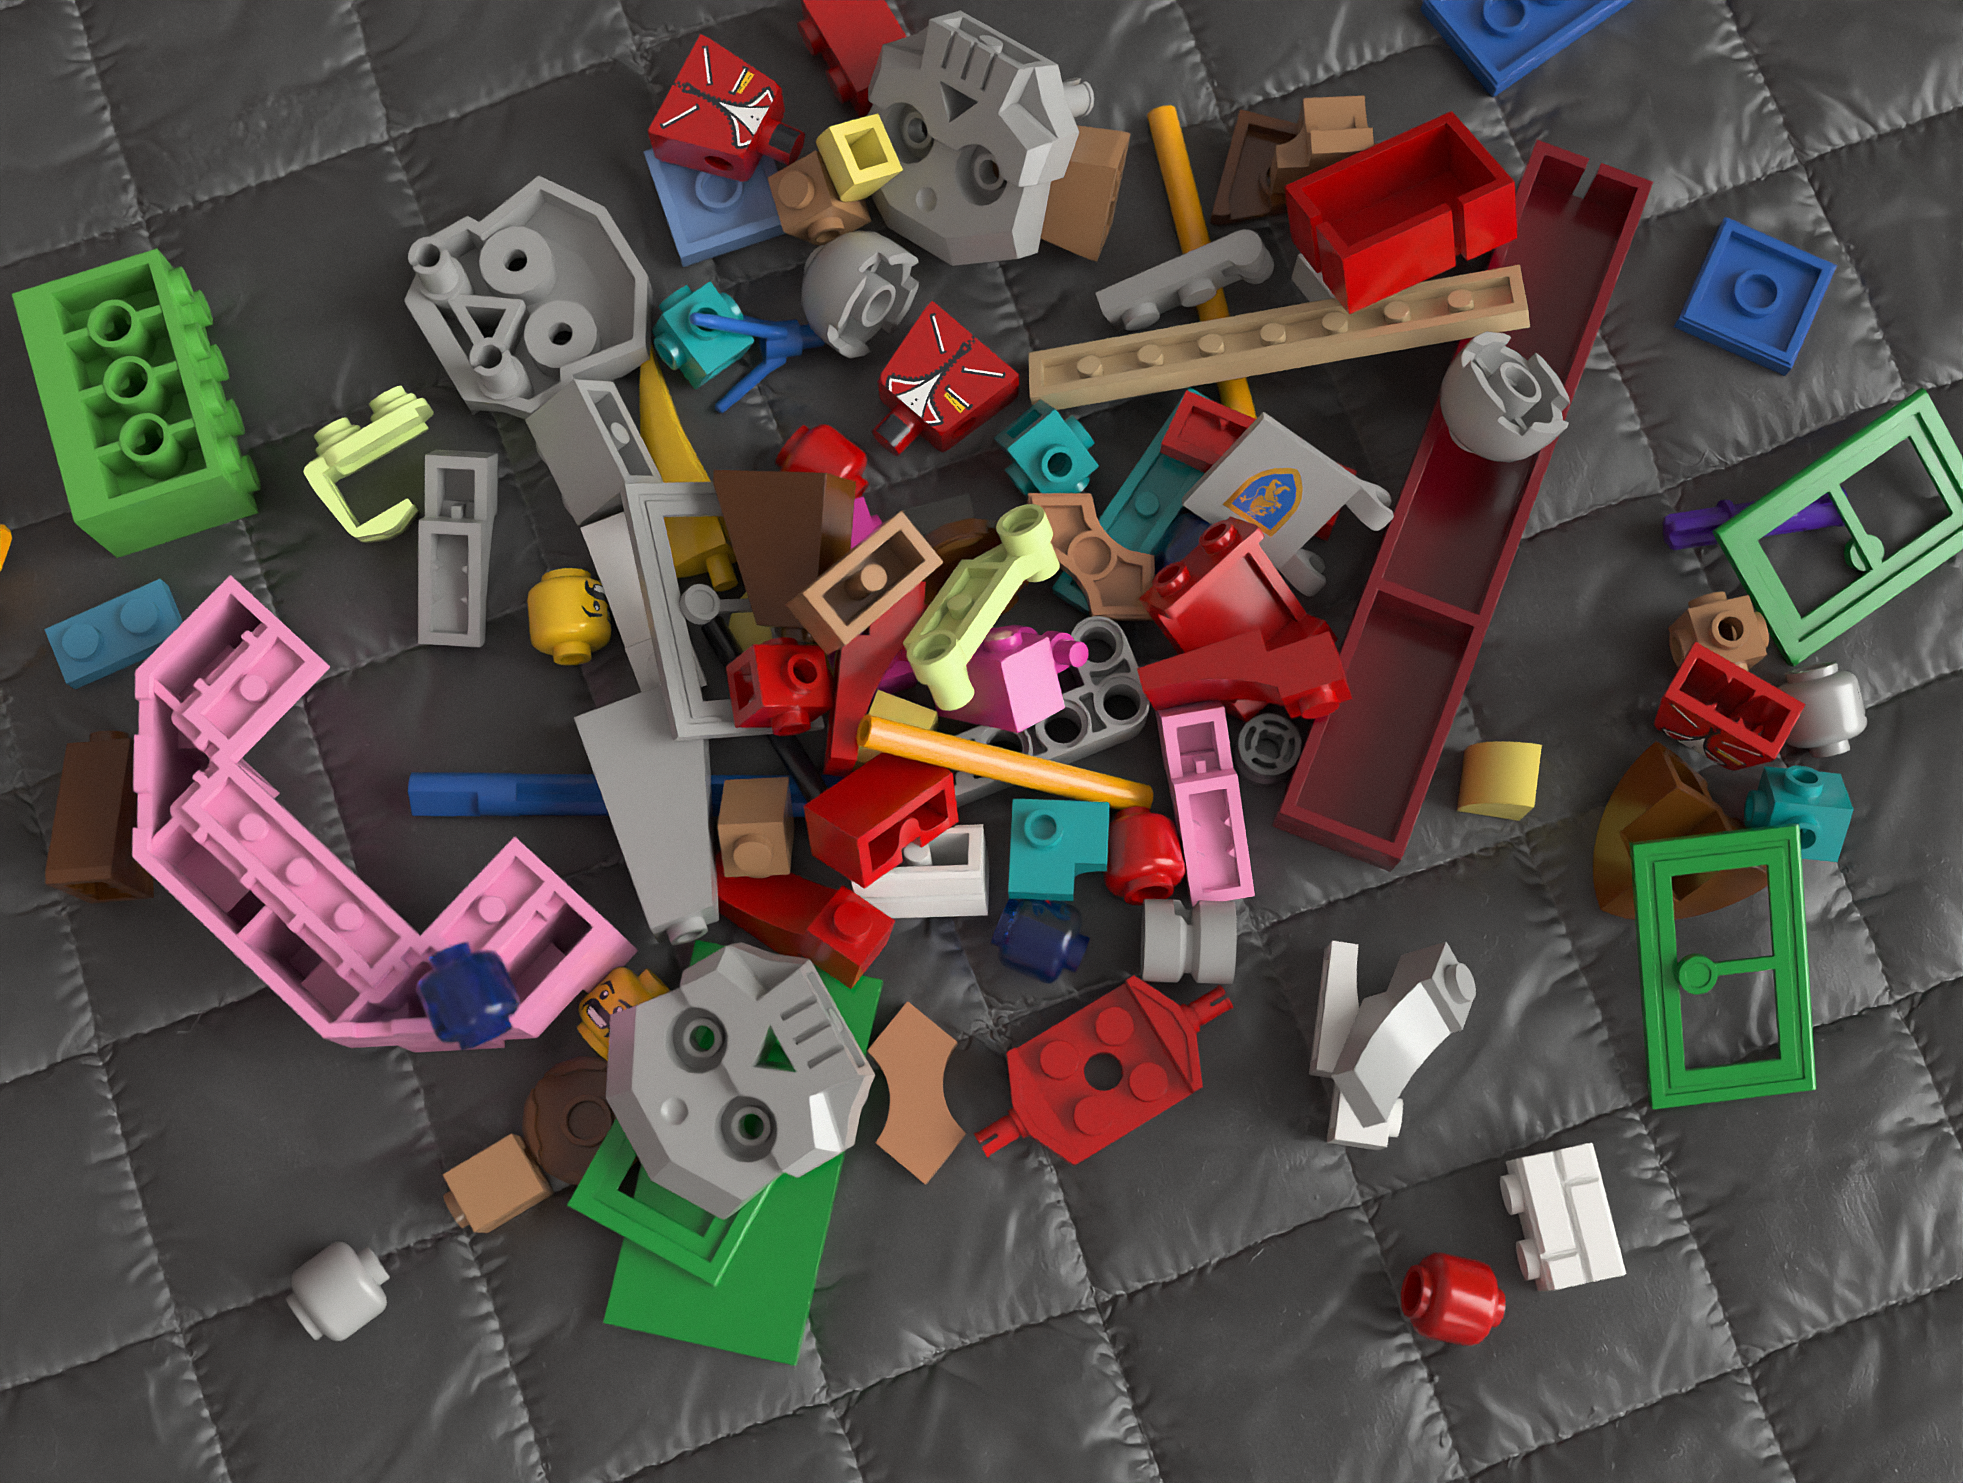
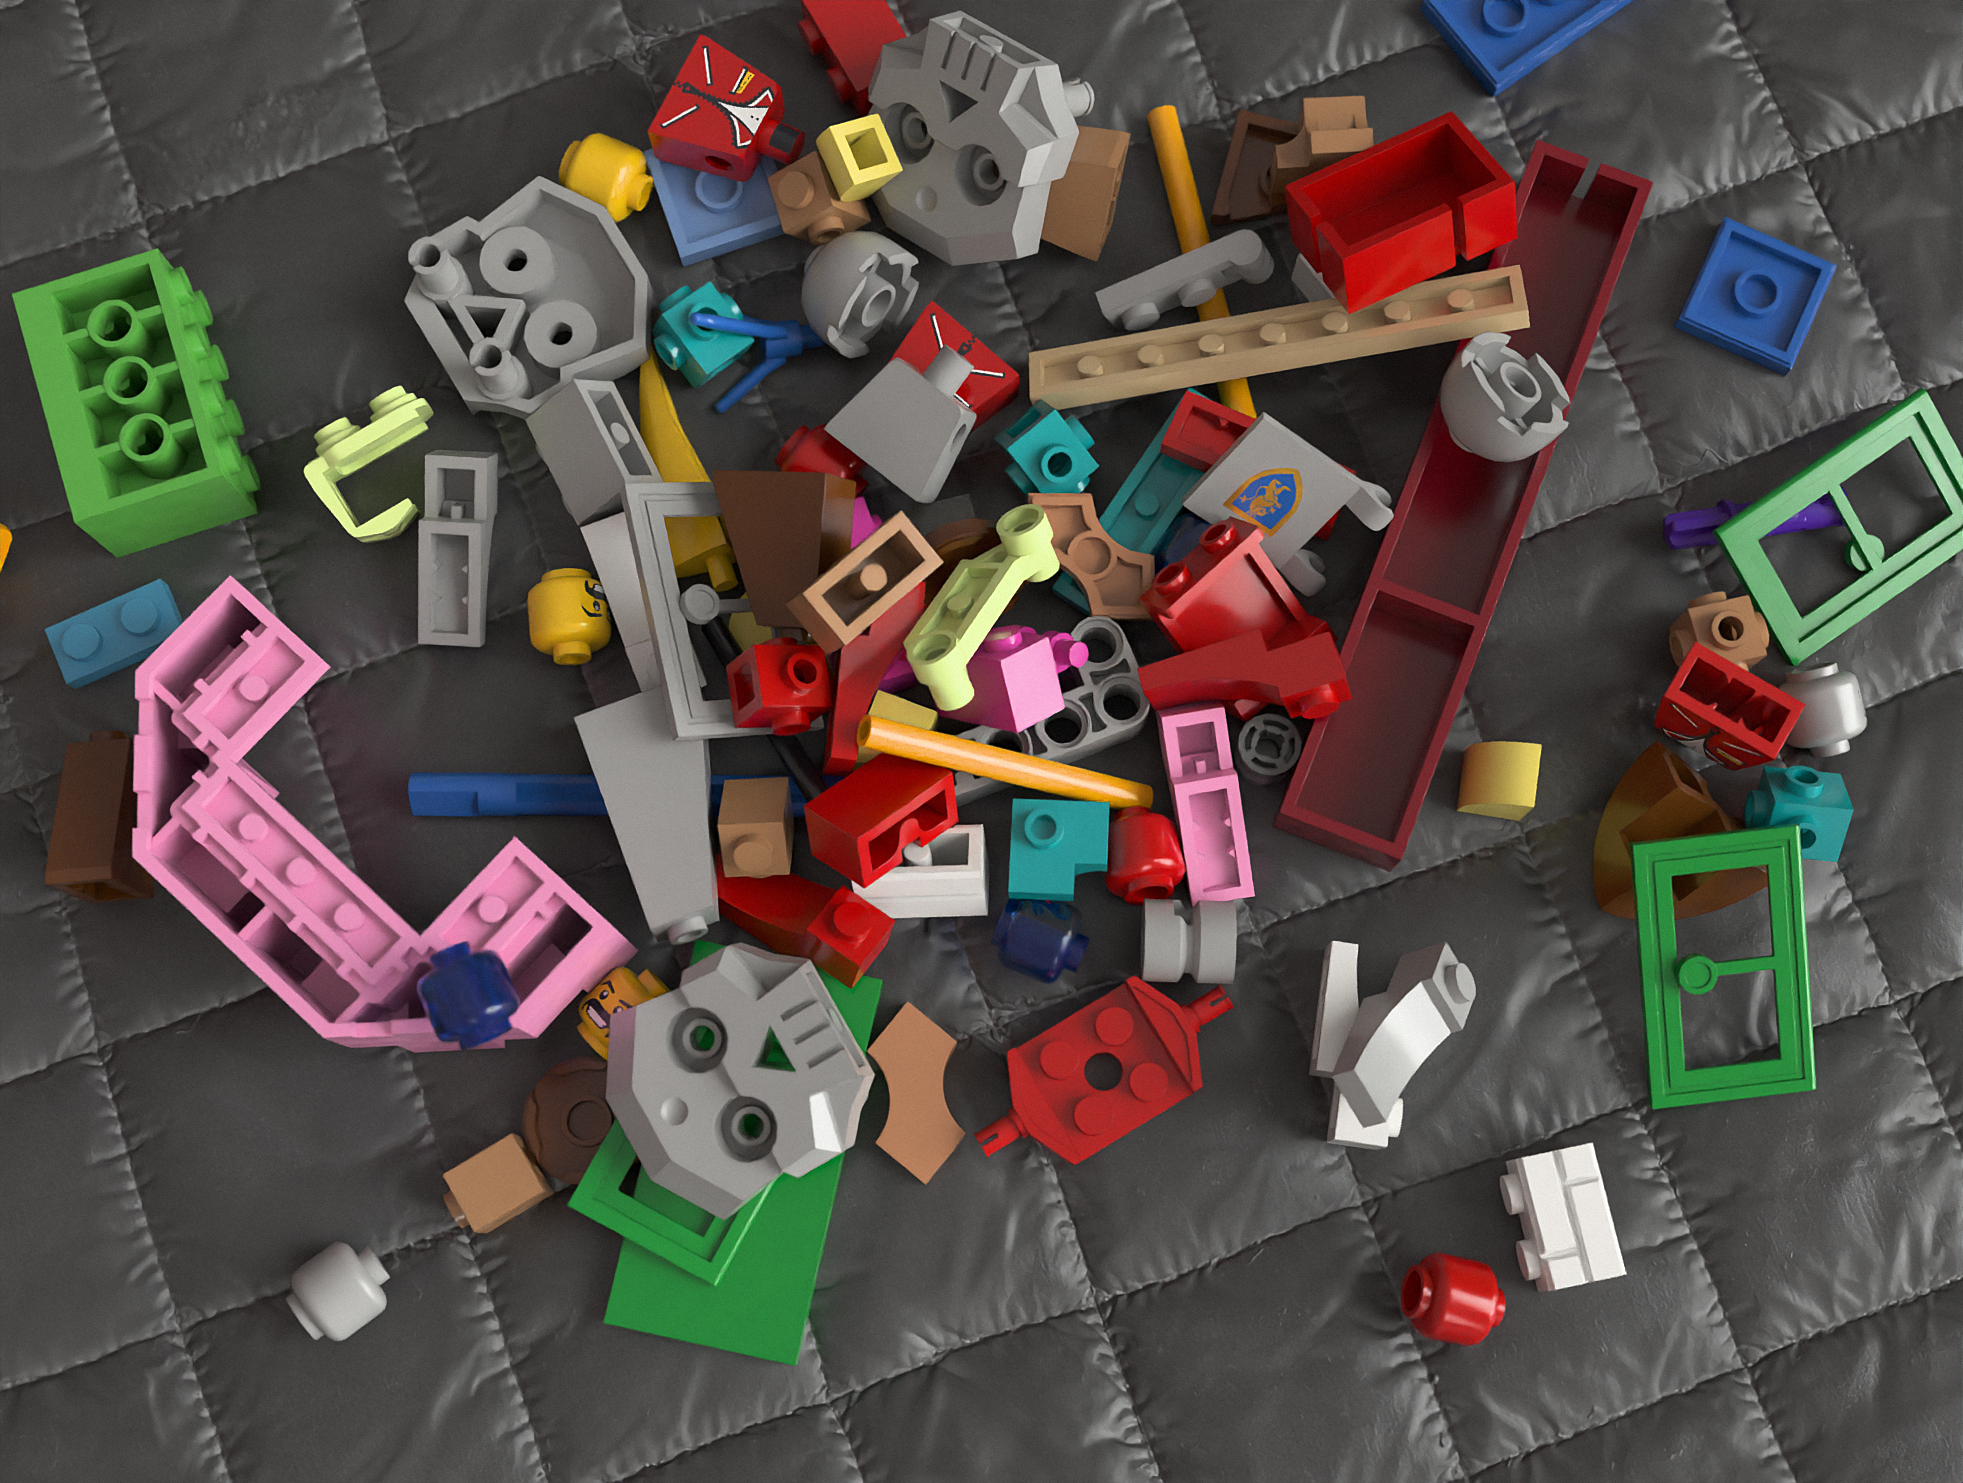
(607, 174): none -> yellow head
(909, 423): none -> light grey torso

